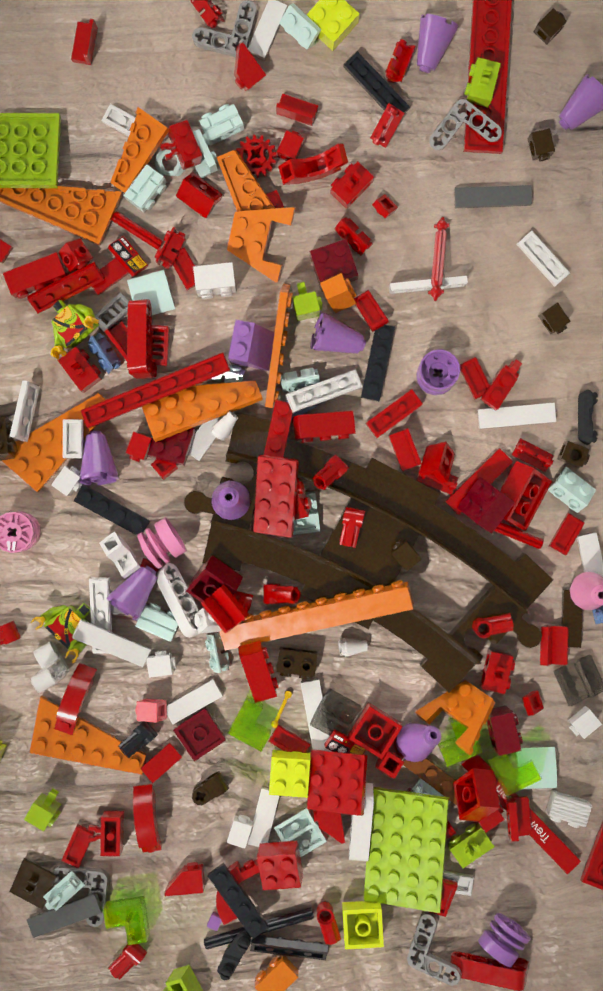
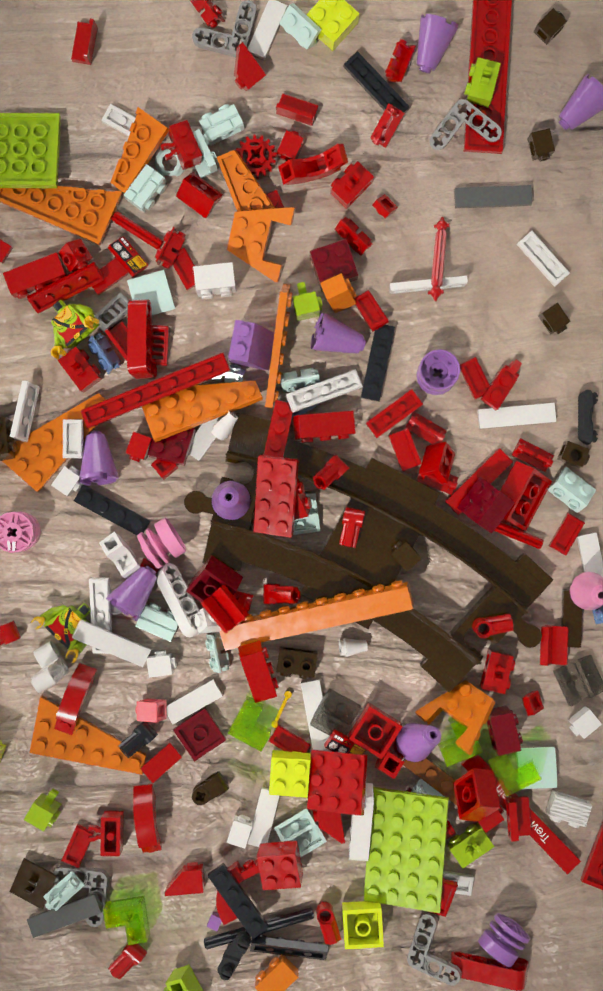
(426, 429): none -> red hinge

